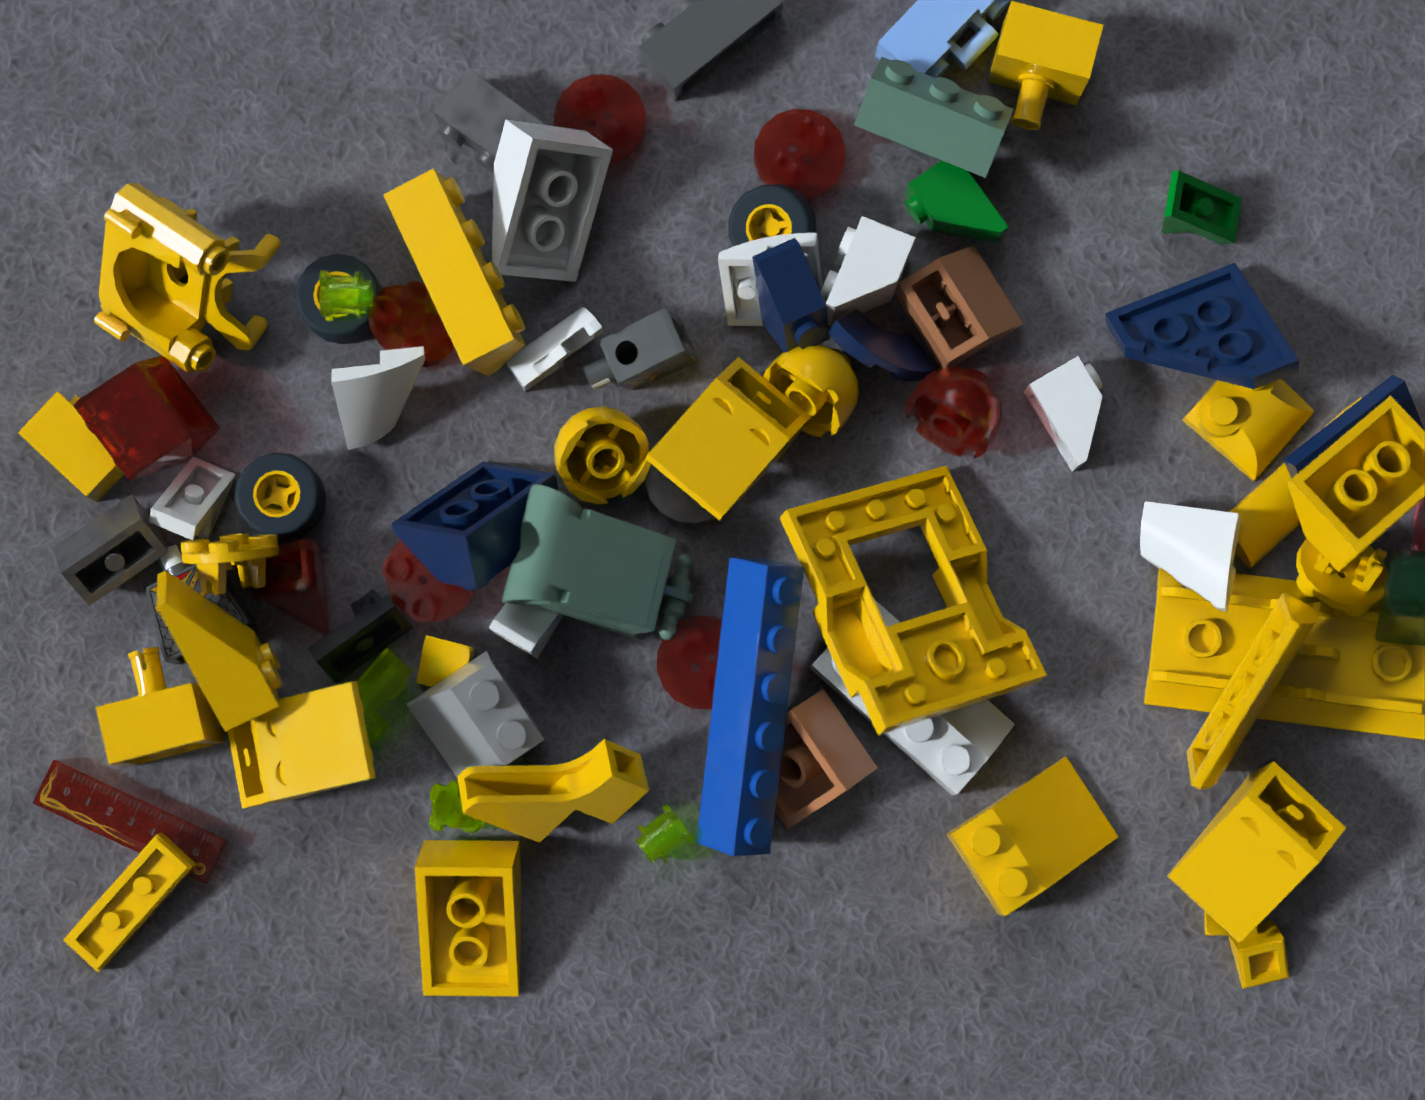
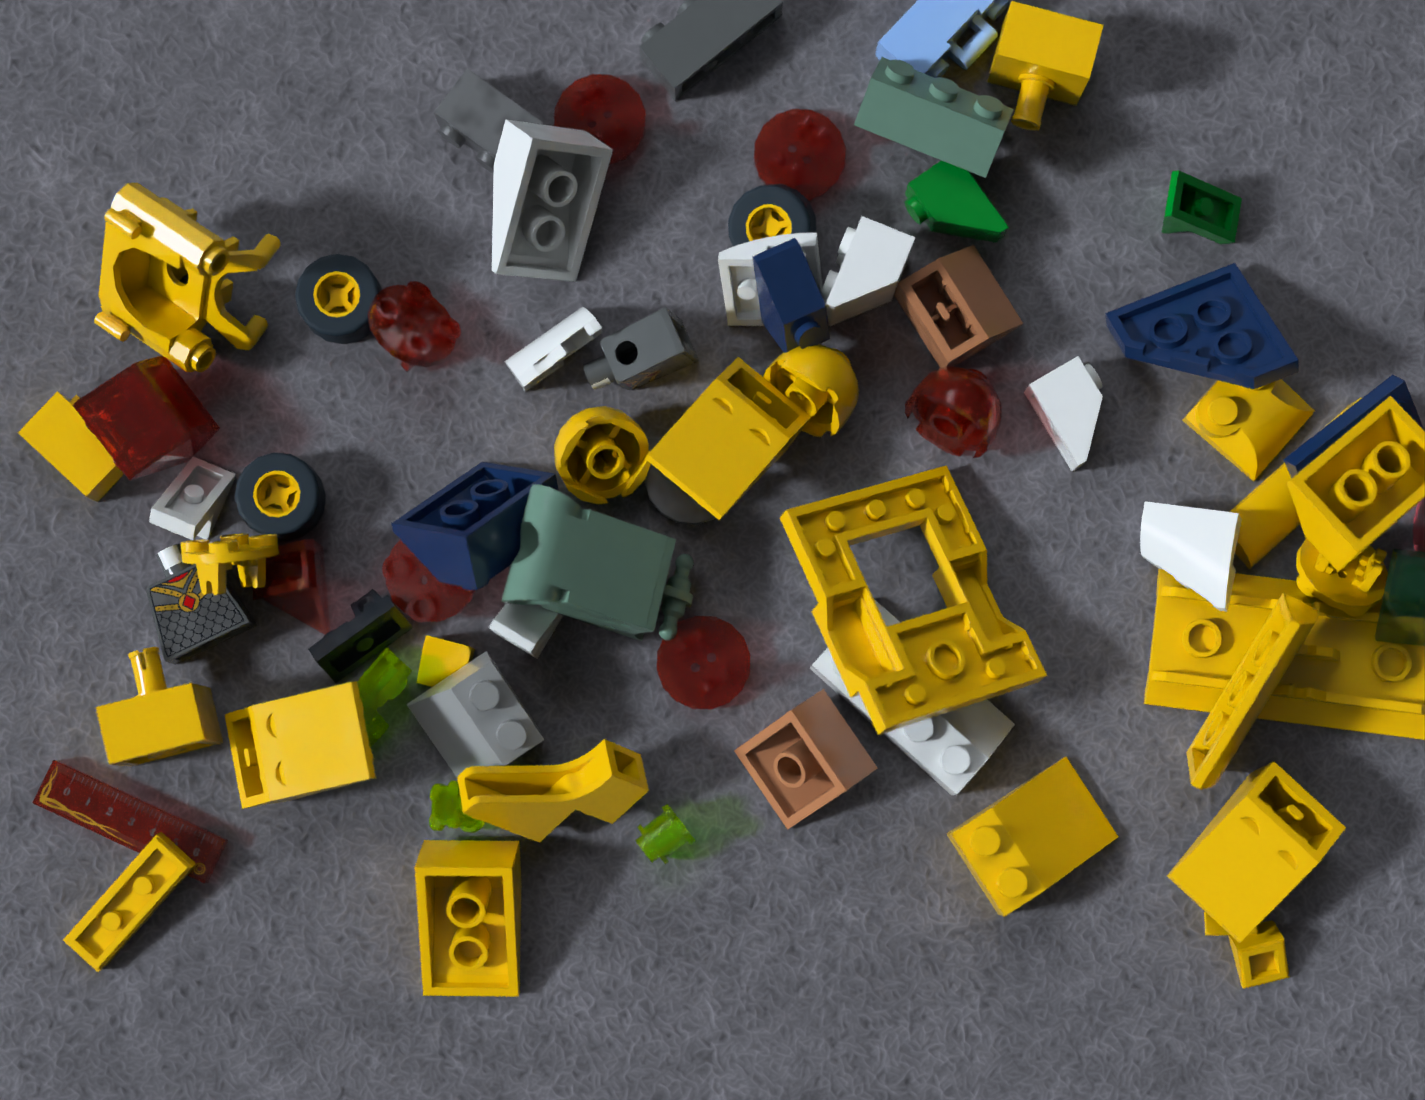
(110, 550): flat silver brick -> none
(221, 652): yellow slope -> none
(344, 295): clear neon green brick -> none
(375, 394): white slope -> none
(456, 272): yellow slope -> none
(749, 706): blue brick -> none
(874, 345): dark blue tile -> none

